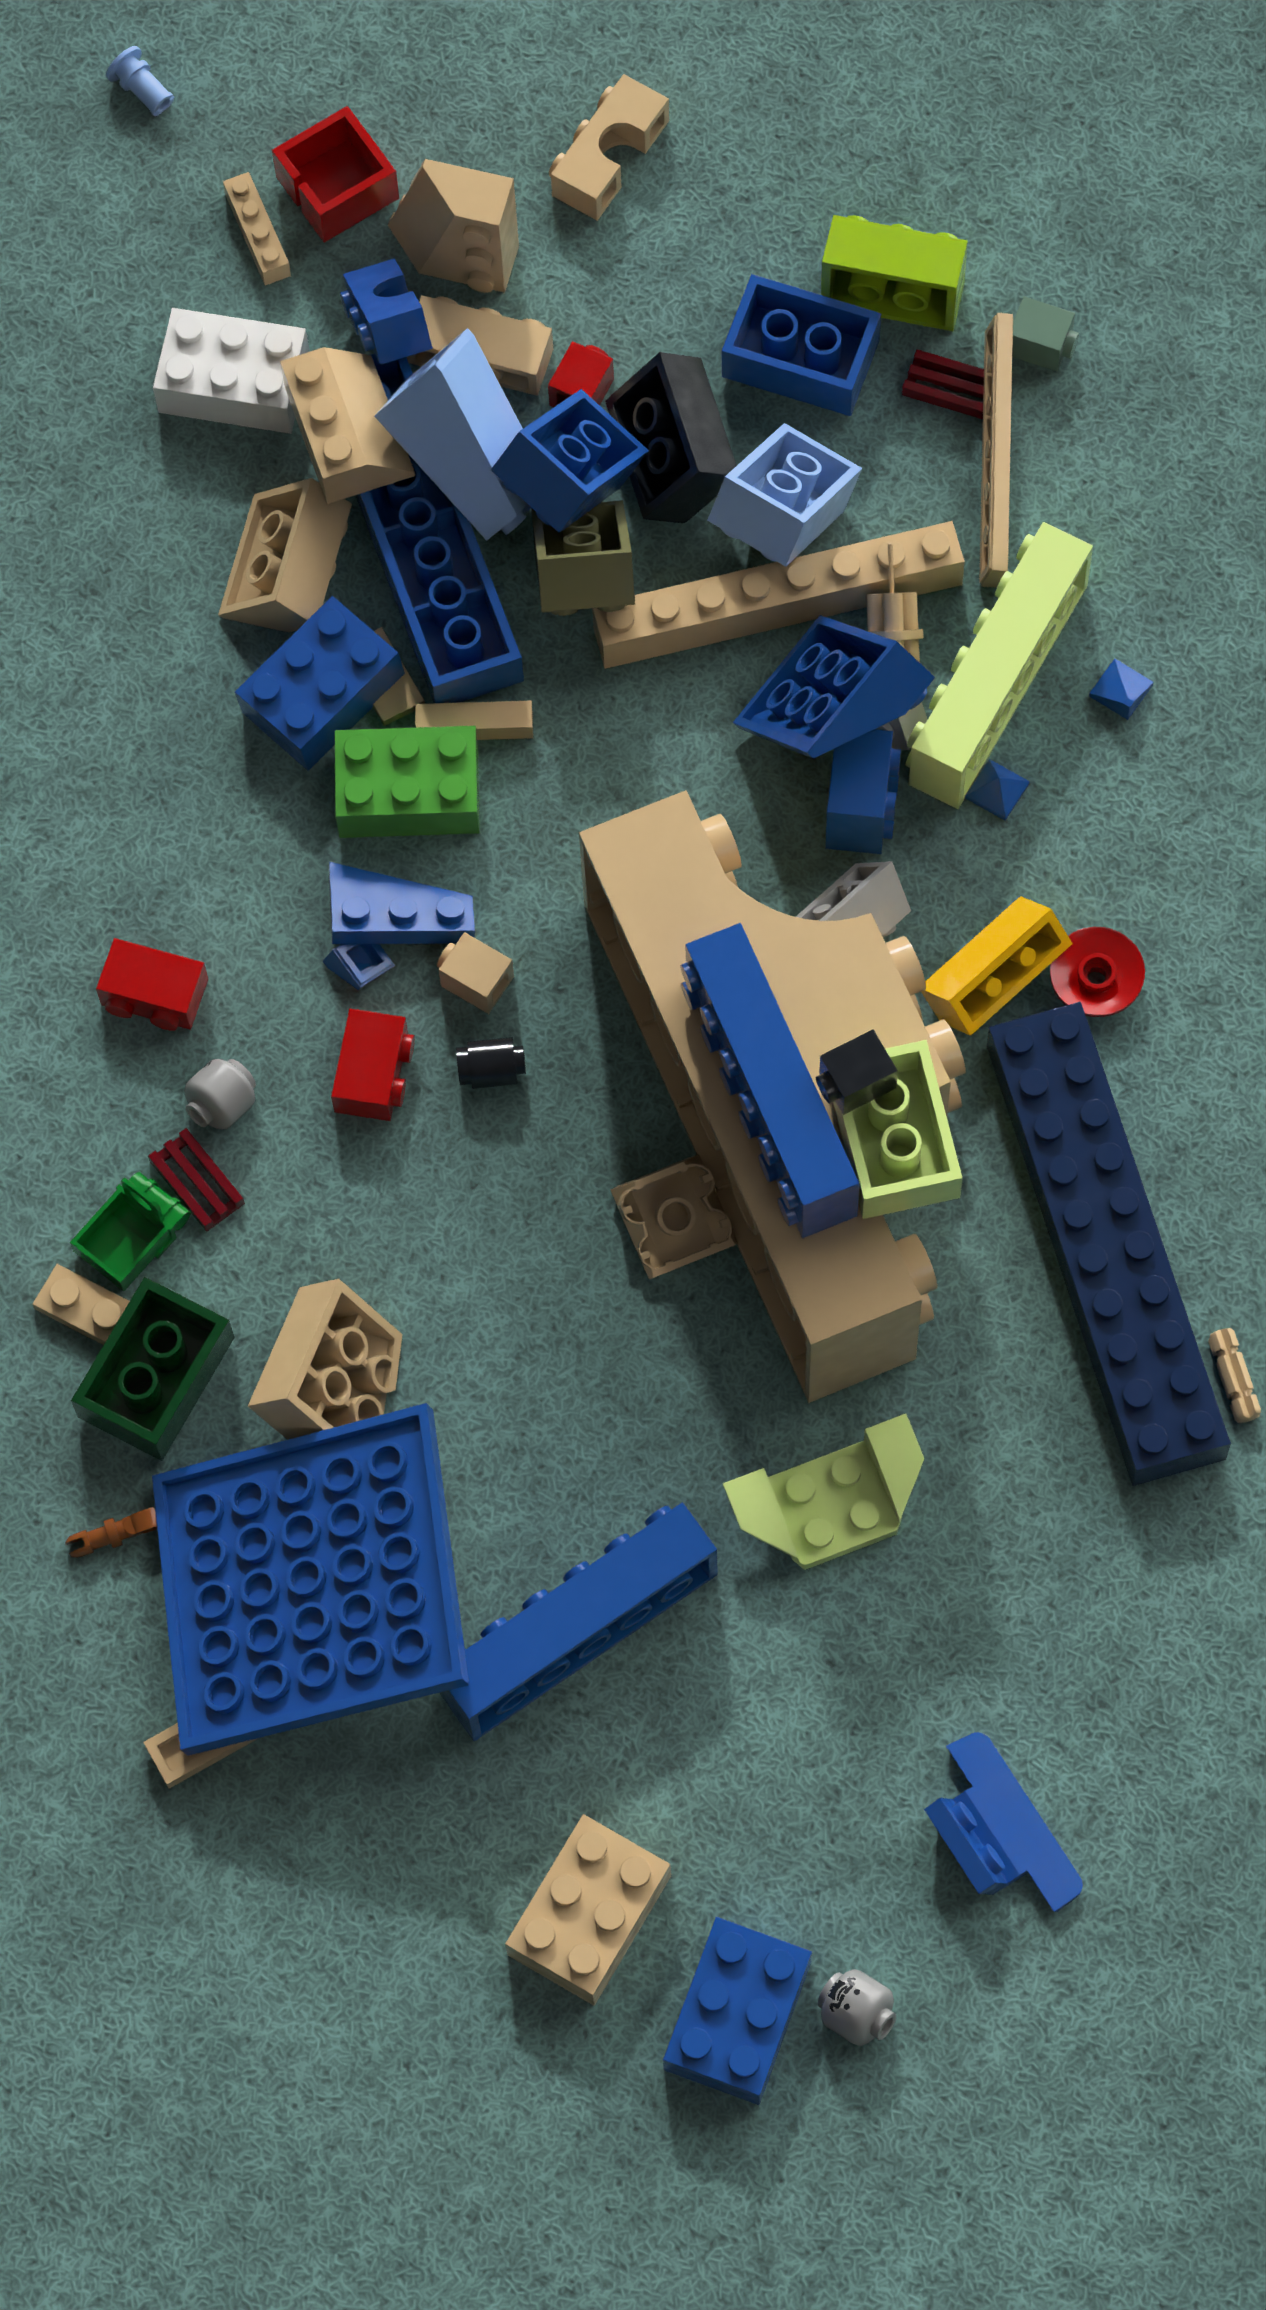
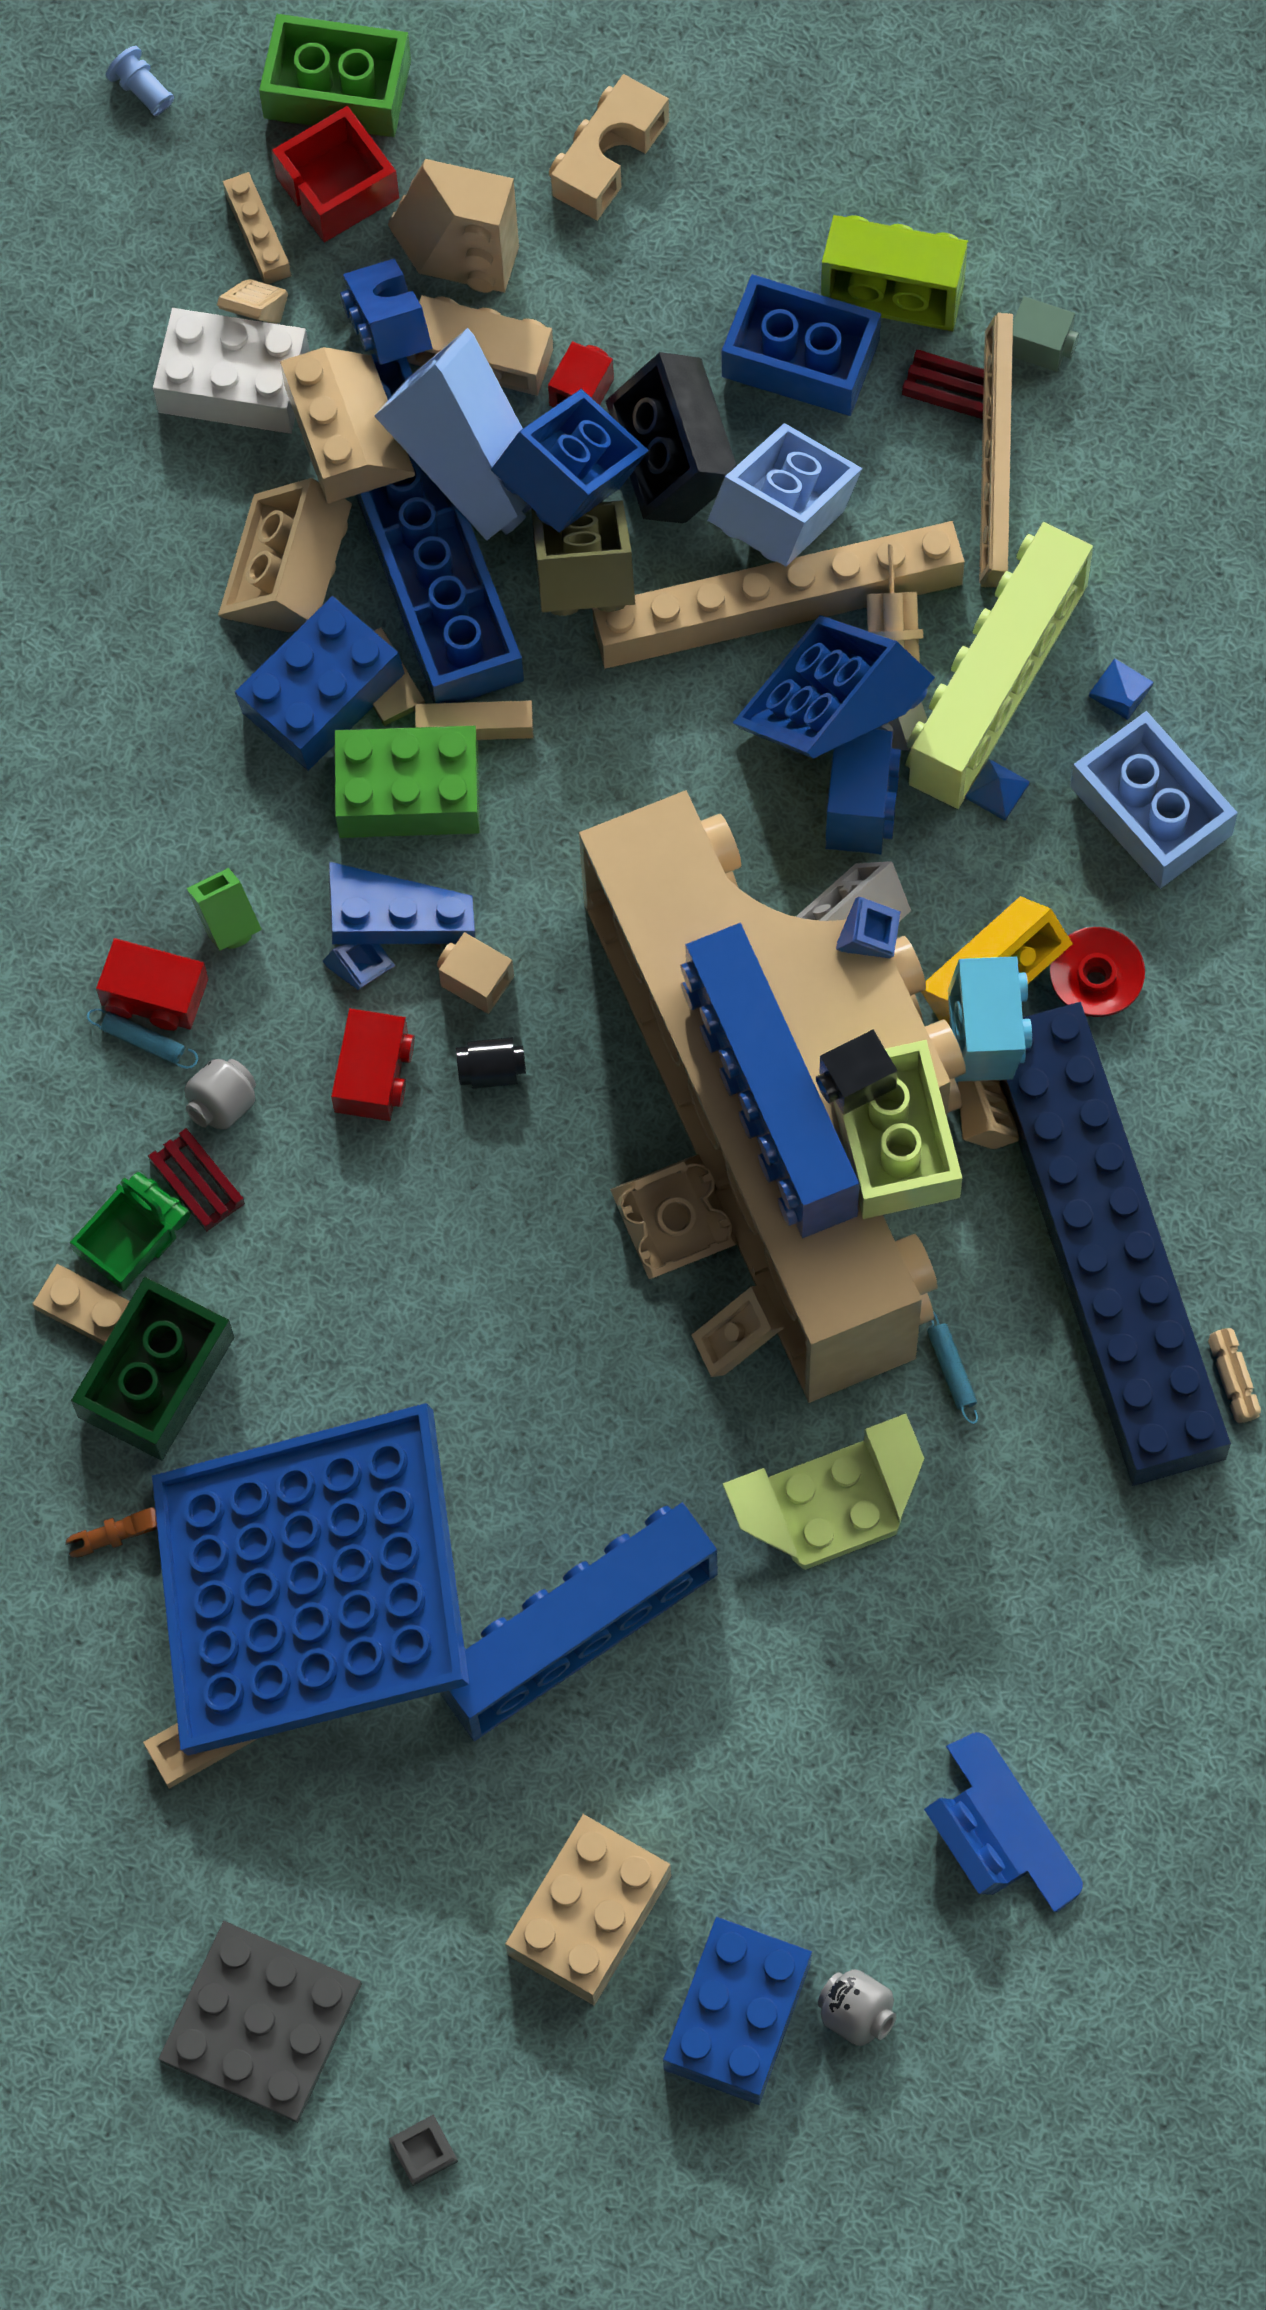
(142, 1037): none -> medium azure piece
(224, 910): none -> bright green brick
(255, 301): none -> tan slope
(260, 2021): none -> dark grey plate
(327, 1363): tan wedge -> none
(330, 65): none -> bright green brick
(423, 2150): none -> dark grey tile
(737, 1331): none -> tan plate
(869, 930): none -> blue slope
(952, 1366): none -> medium azure piece
(986, 1114): none -> tan slope
(988, 1017): none -> medium azure brick
(1153, 799): none -> light blue brick

